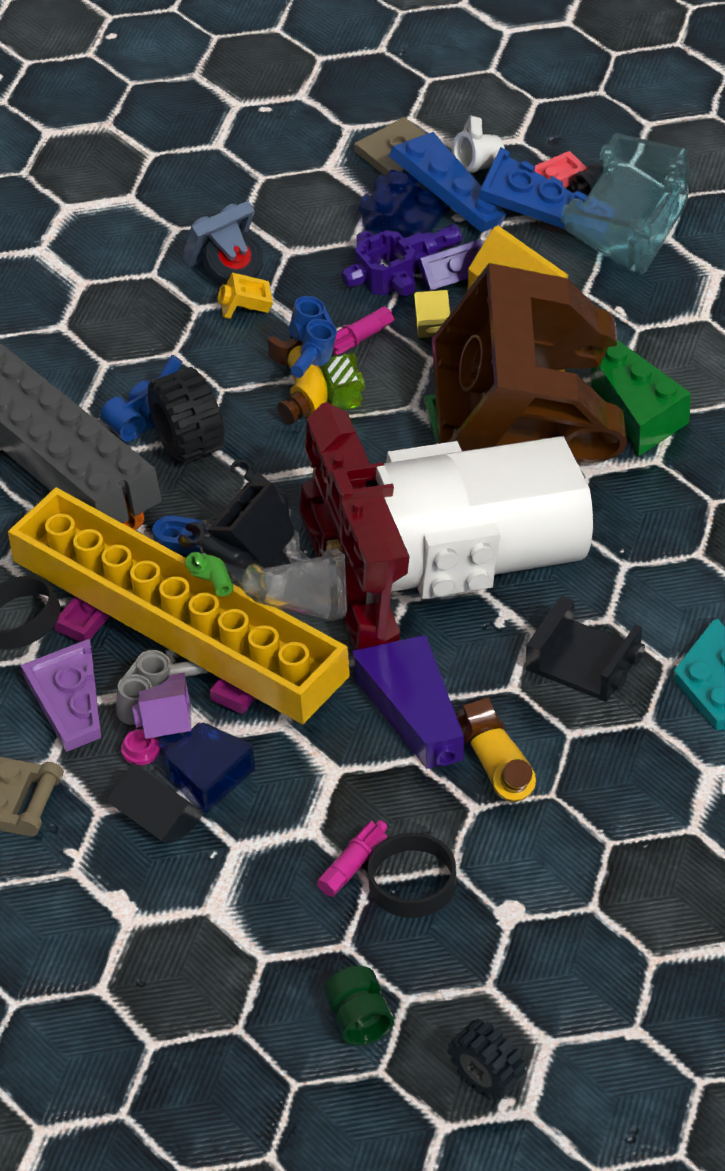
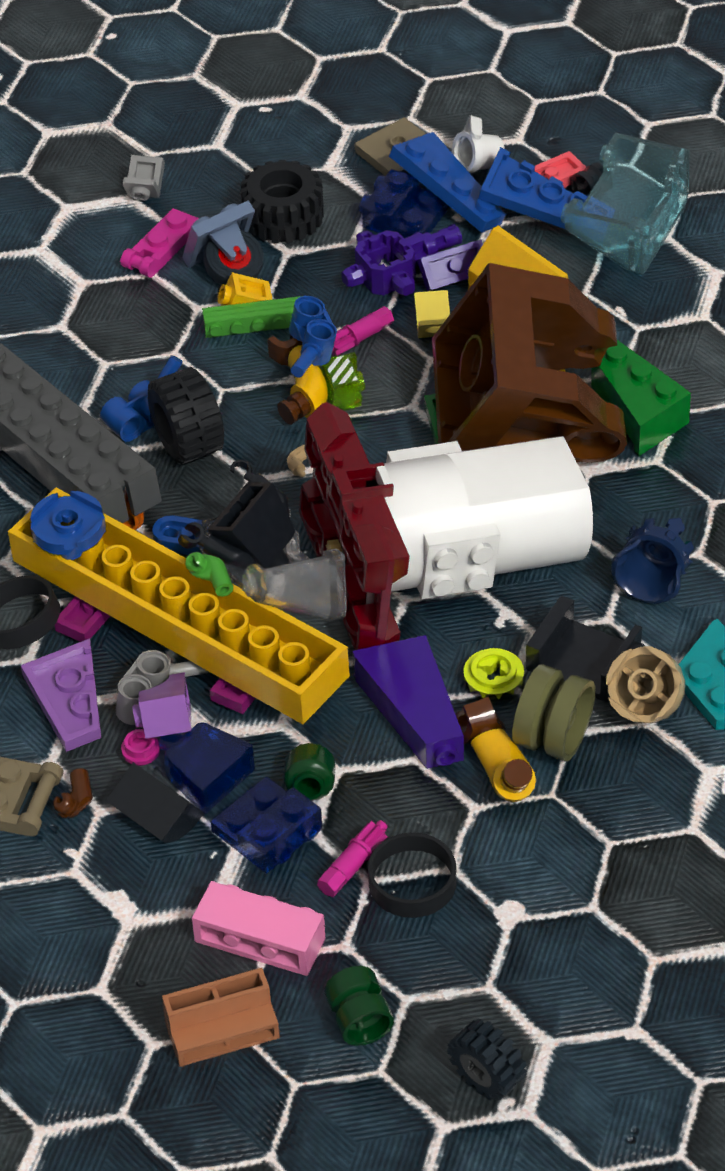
(72, 539): none -> blue plate
(78, 799): none -> reddish brown arm
(144, 177): none -> light grey bracket
(159, 243): none -> dark pink plate
(220, 1017): none -> nougat piece
(248, 317): none -> bright green piece
(259, 928): none -> bright pink brick
(268, 824): none -> clear blue plate
(284, 199): none -> black tyre
(295, 461): none -> tan piece
(310, 770): none -> dark green head
(485, 663): none -> neon yellow gear
(553, 712): none -> olive wheel
(645, 685): none -> tan cylinder
(652, 562): none -> dark blue hair

